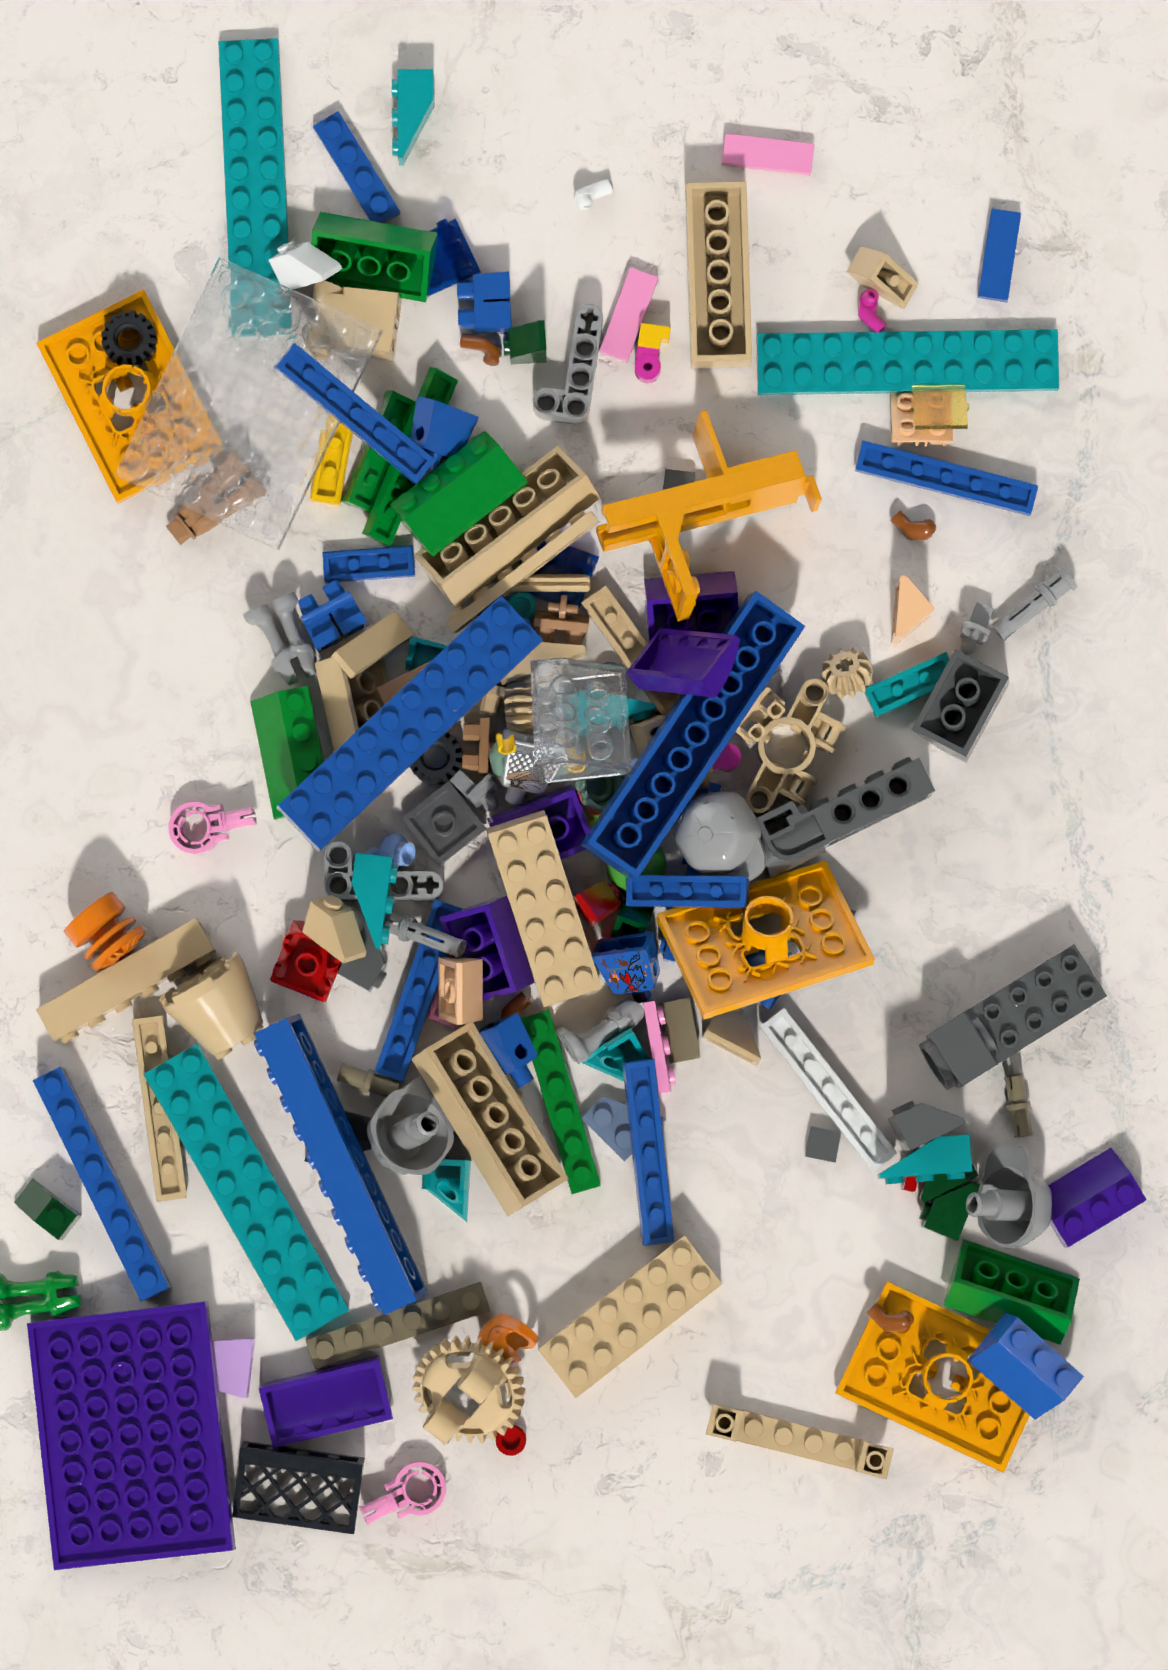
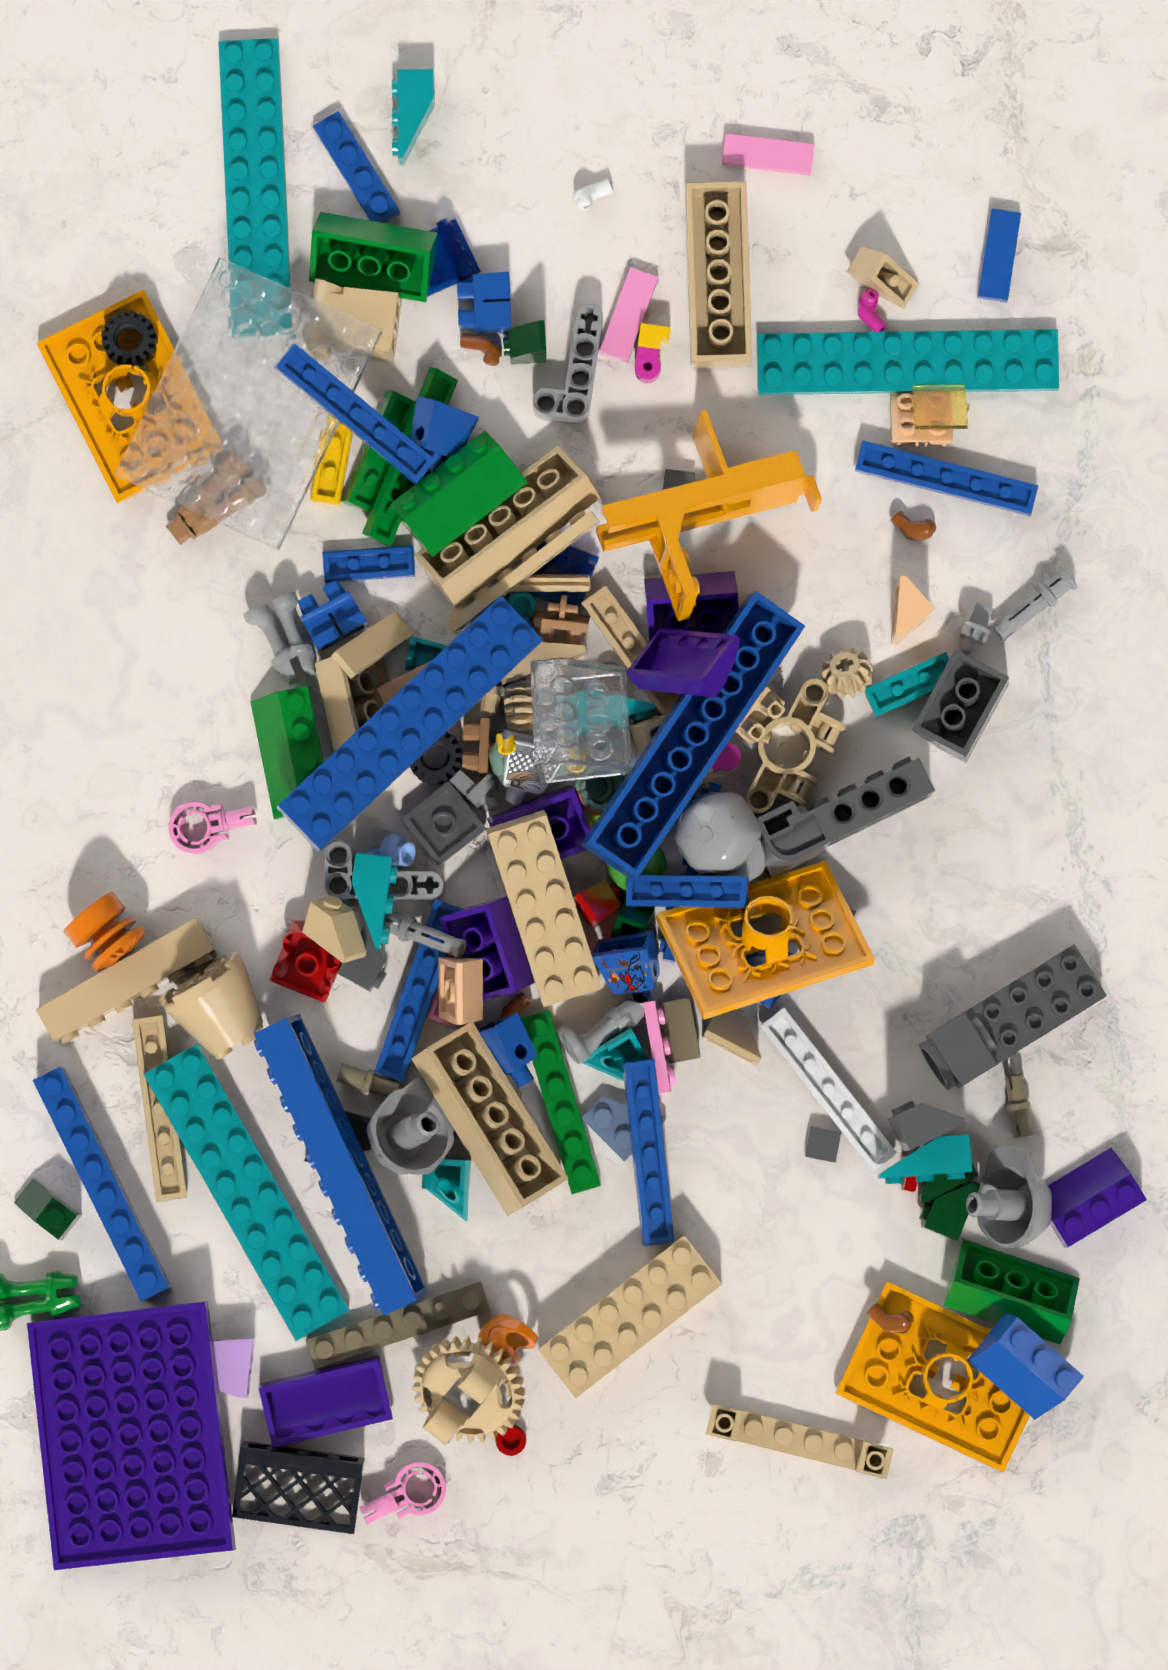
(302, 265): white slope -> none

